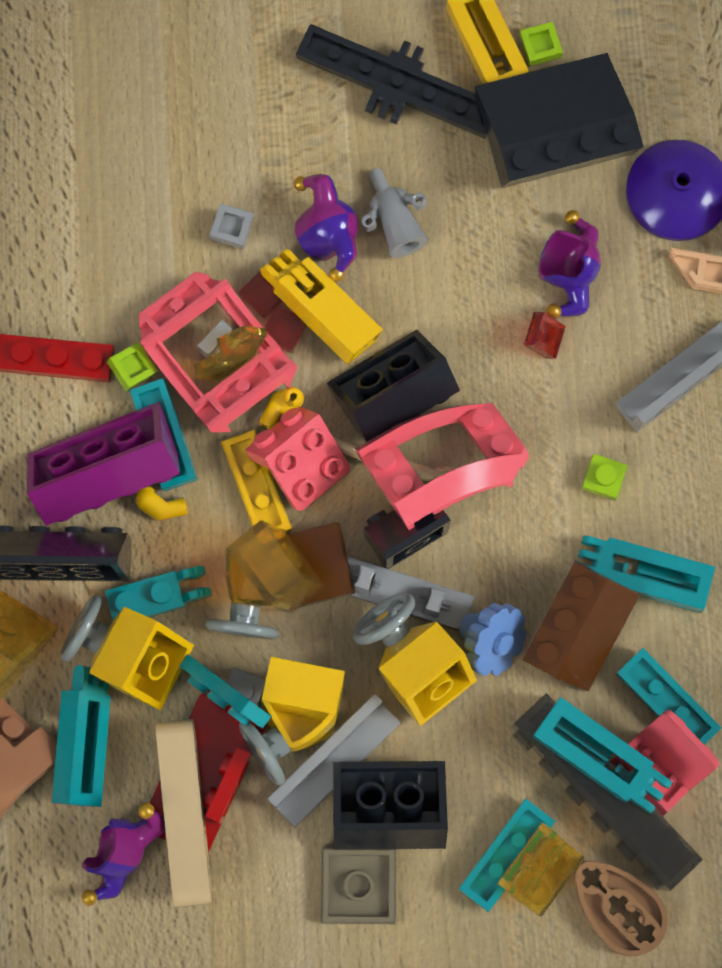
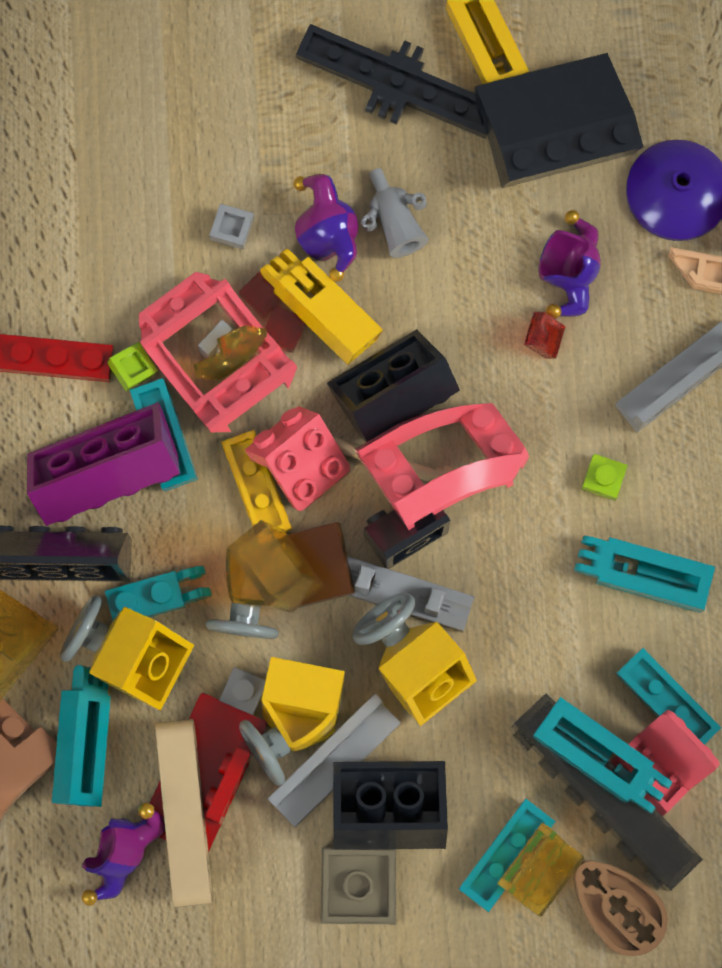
(157, 507): yellow arm -> none
(223, 693): teal plate -> none
(279, 404): yellow arm -> none
(493, 638): medium blue plant -> none
(540, 44): lime plate -> none
(581, 626): reddish brown slope -> none

